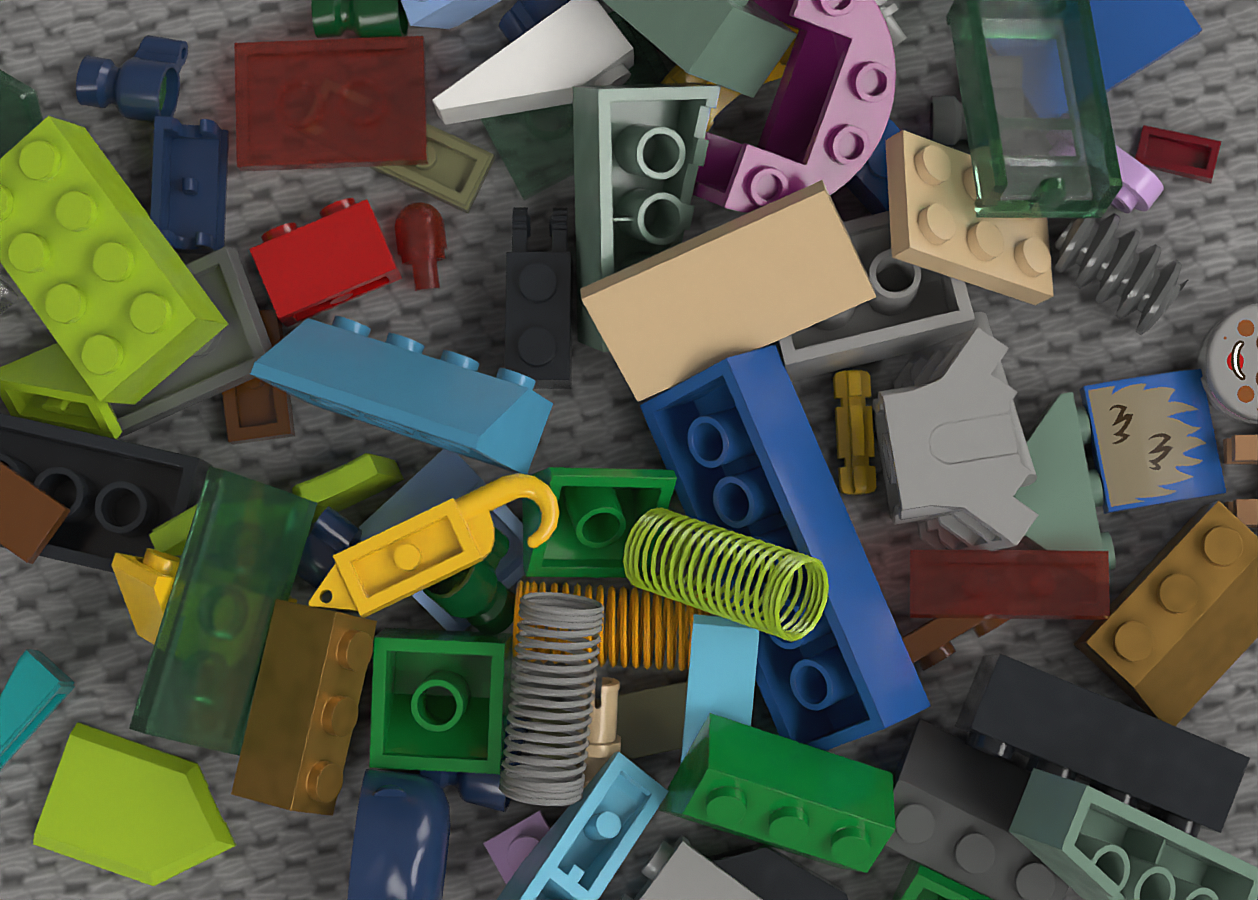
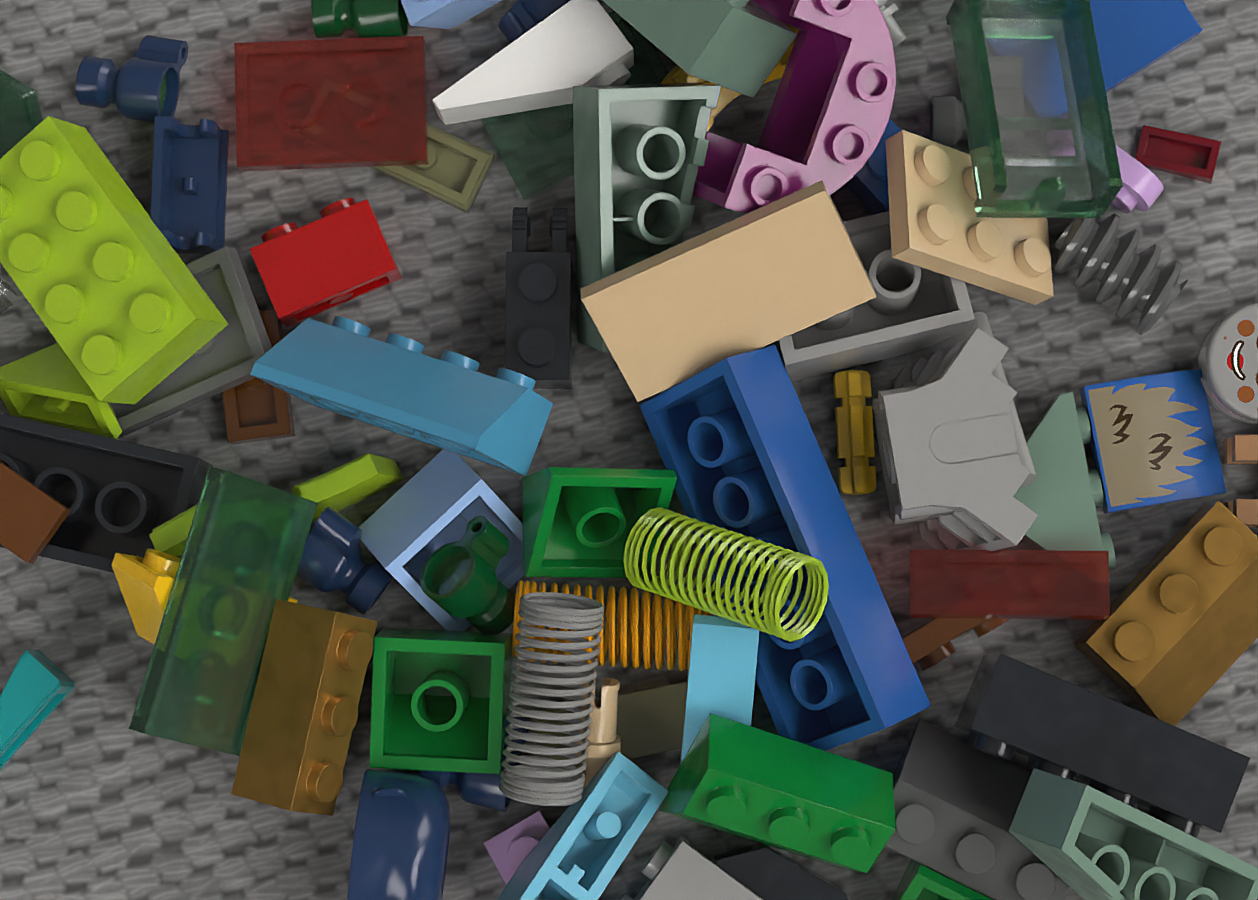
(130, 809): lime tile -> none
(421, 243): clear red cylinder -> none
(430, 546): yellow plate -> none

